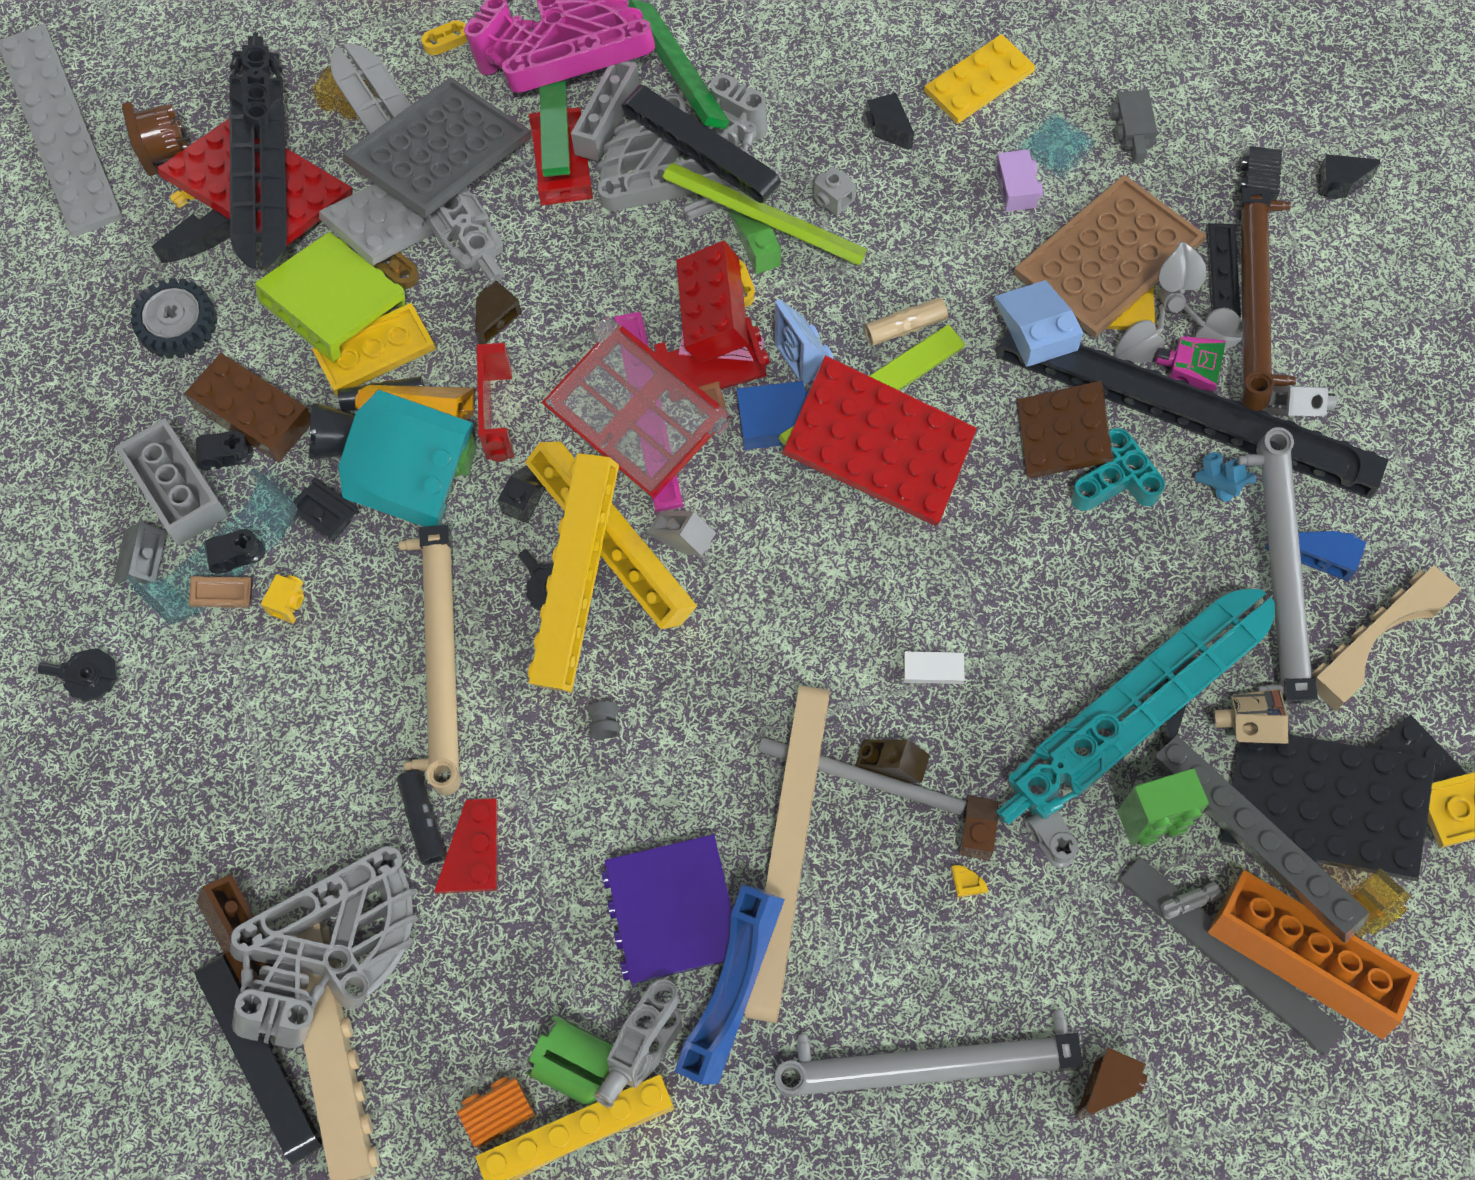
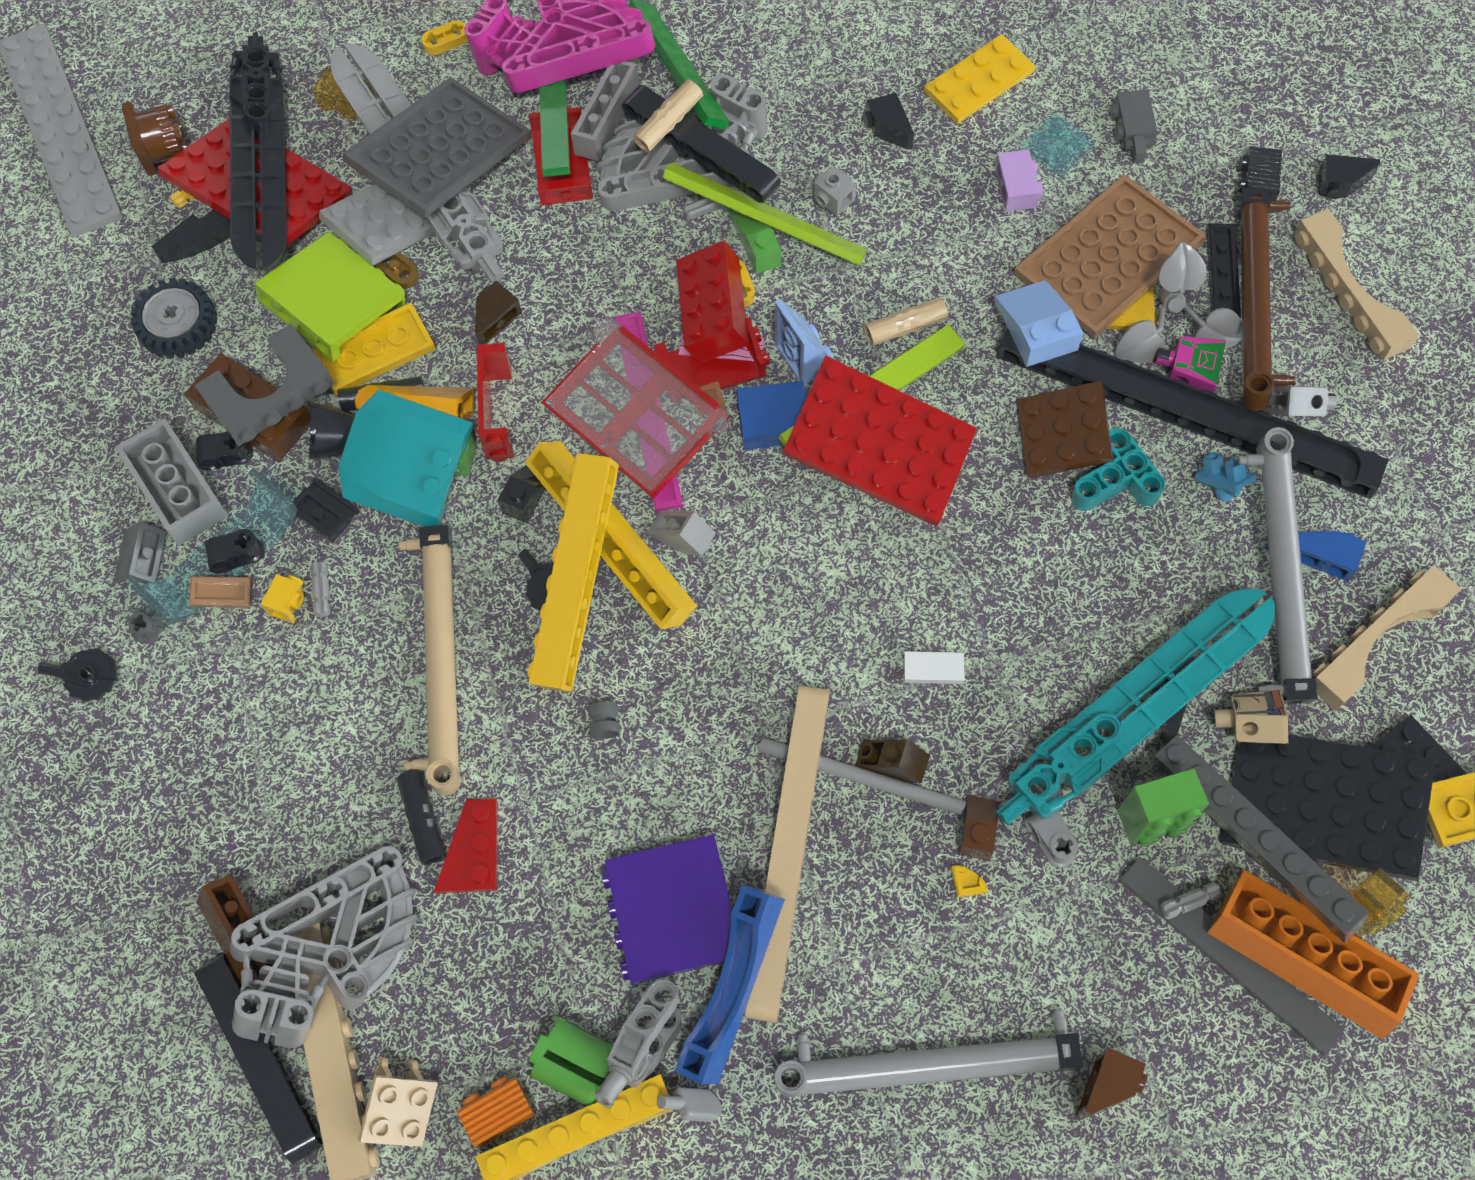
(145, 624): none -> dark grey gear
(247, 417): none -> dark grey arch
(320, 589): none -> light grey axle
(398, 1107): none -> tan plate
(668, 115): none -> tan axle
(692, 1104): none -> light grey piece
(1385, 328): none -> tan arch

